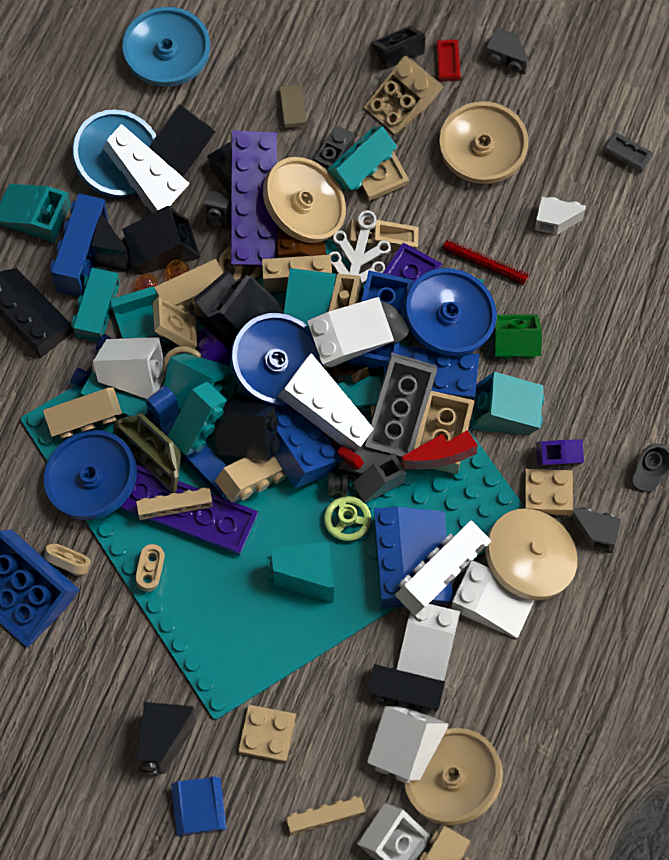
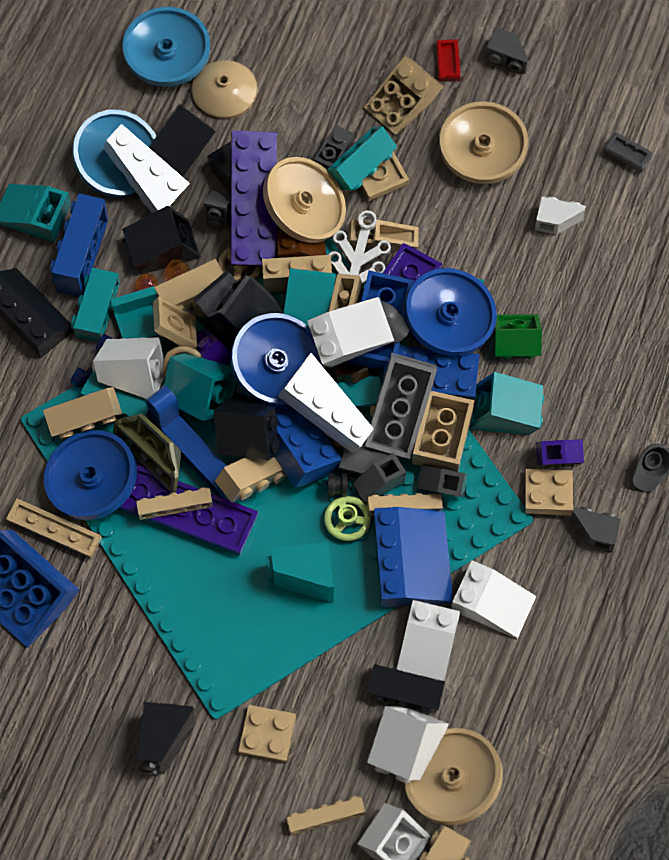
(54, 528): none -> tan plate
(67, 559): tan plate -> none
(108, 247): black slope -> none
(150, 569): tan plate -> none
(197, 418): teal brick -> none
(198, 806): blue slope -> none
(228, 98): none -> tan dish
(293, 106): dark tan slope -> none
(350, 458): red tile -> none
(401, 43): black slope -> none
(419, 501): none -> tan piece
(441, 452): red slope -> none
(442, 481): none -> dark grey slope
(442, 567): white wedge -> none
(485, 262): red axle -> none
(531, 554): tan dish -> none

